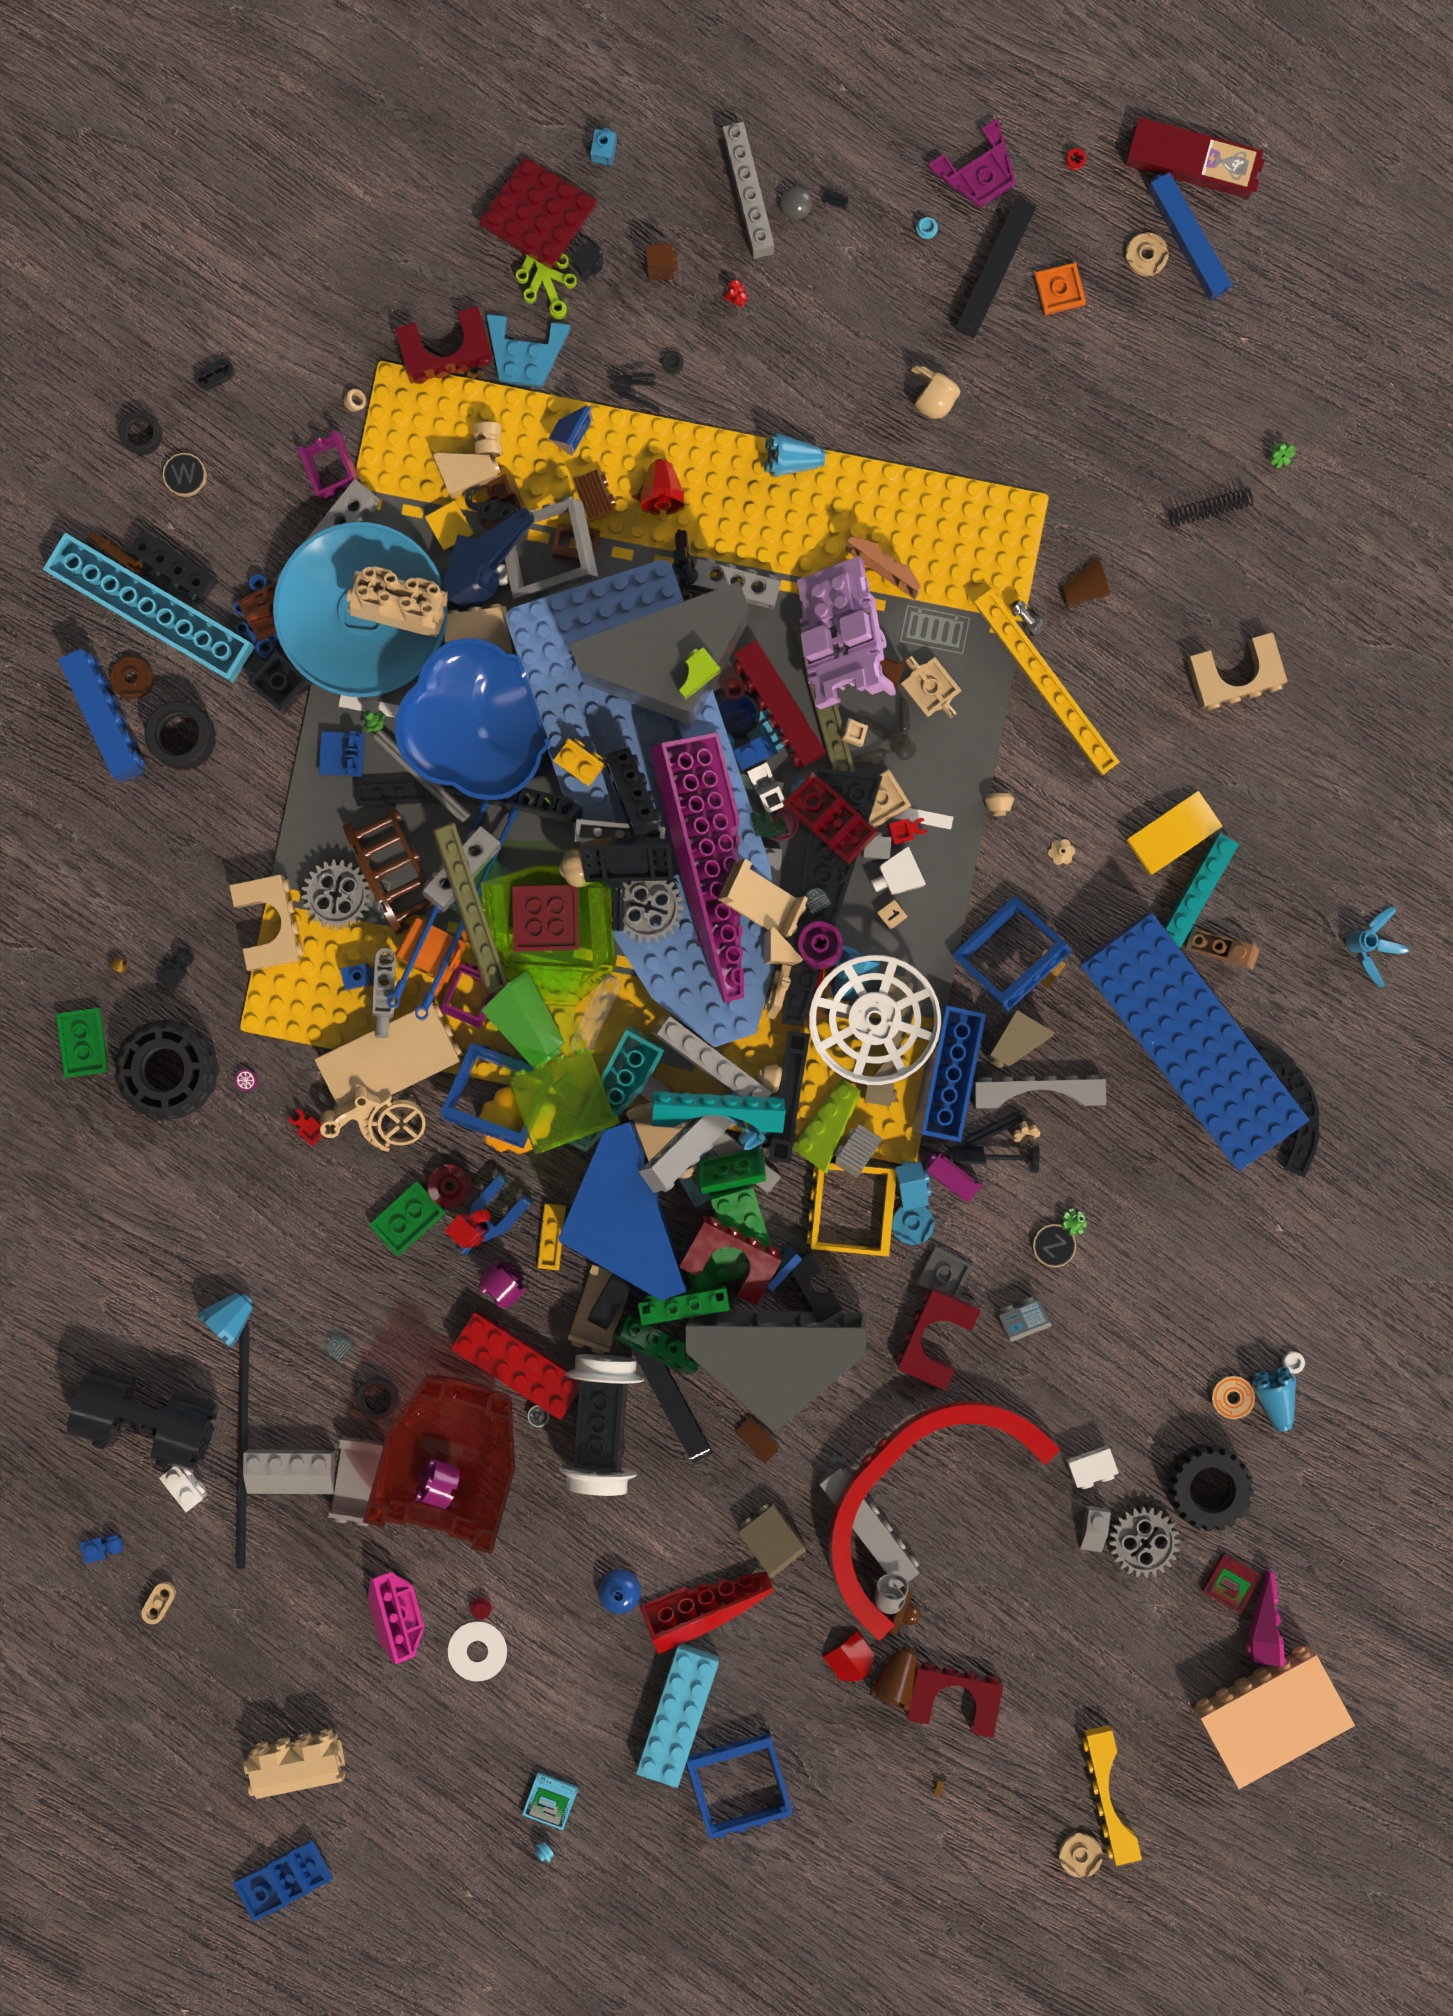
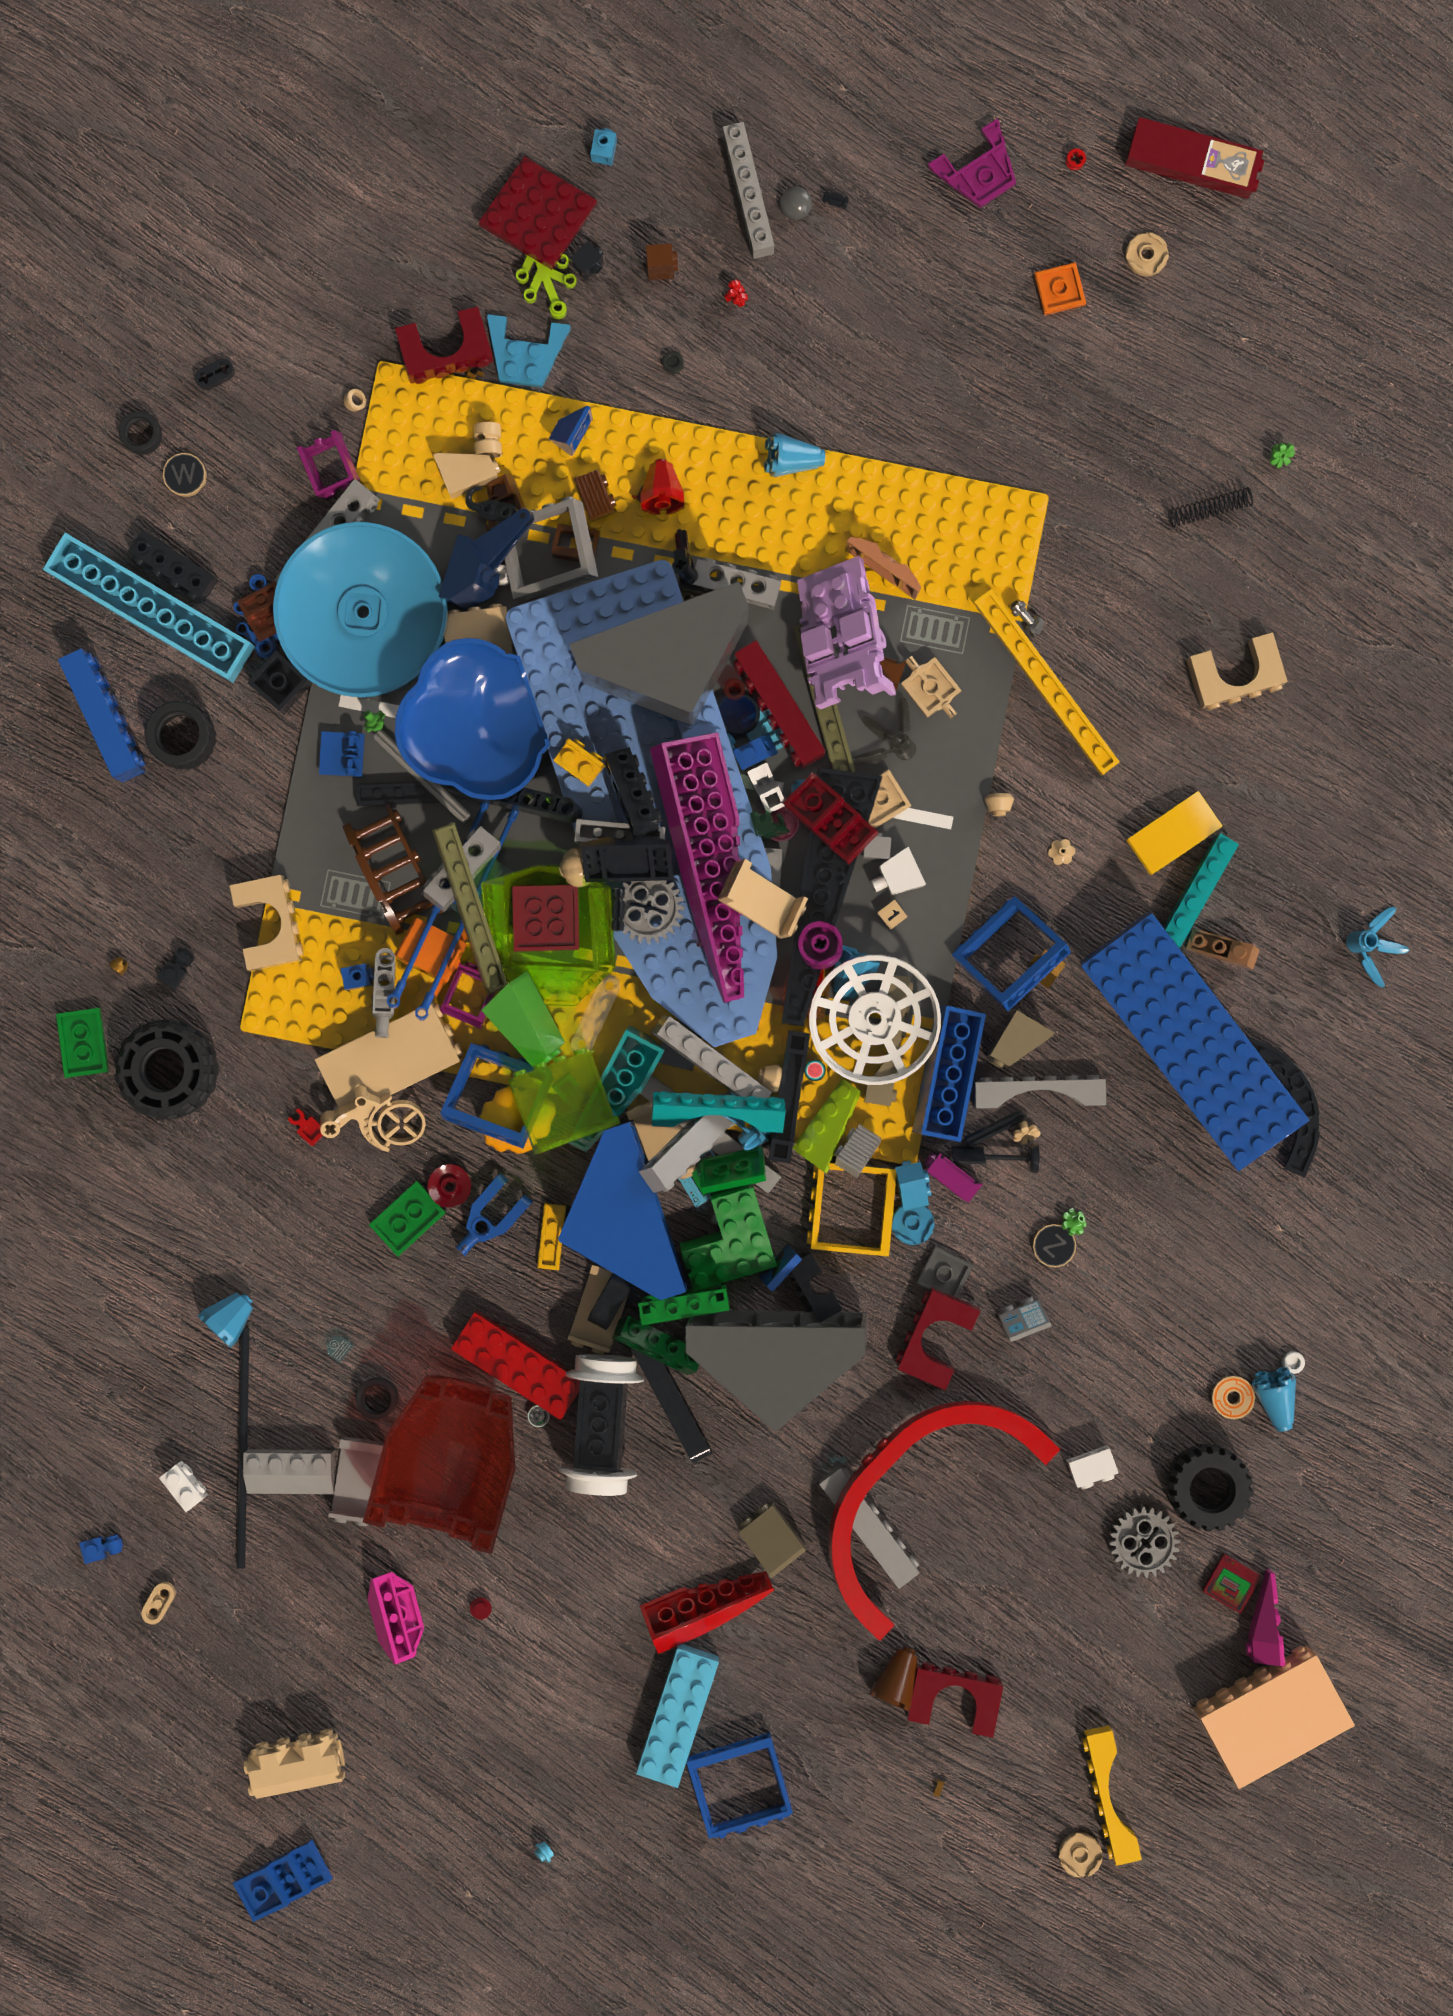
(106, 1406): black cylinder -> none
(108, 549): reddish brown pin -> none
(140, 686): reddish brown tile -> none
(246, 1080): magenta tile -> none
(317, 891): light grey gear -> none
(407, 605): tan brick -> none
(436, 1483): magenta brick -> none
(448, 523): yellow piece -> none
(458, 1651): white sticker -> none
(467, 1229): red brick -> none
(502, 1283): magenta brick -> none
(550, 1801): tile -> none
(619, 1581): blue cylinder -> none
(624, 384): black plant -> none
(701, 670): lime arch -> none
(711, 1236): dark red arch -> none
(757, 1439): reddish brown slope -> none
(778, 950): tan slope -> none
(778, 987): tan plate -> none
(814, 1070): none -> tile
(817, 900): clear light blue tile -> none
(850, 1658): red slope -> none
(854, 732): tan tile -> none
(887, 1596): light grey helmet -> none
(903, 831): red plate -> none
(908, 1614): reddish brown tile -> none
(926, 228): medium azure plate -> none
(937, 395): tan piece -> none
(995, 268): black beam -> none
(1086, 585): reddish brown slope -> none
(1094, 1528): light grey slope -> none
(1189, 236): blue brick -> none

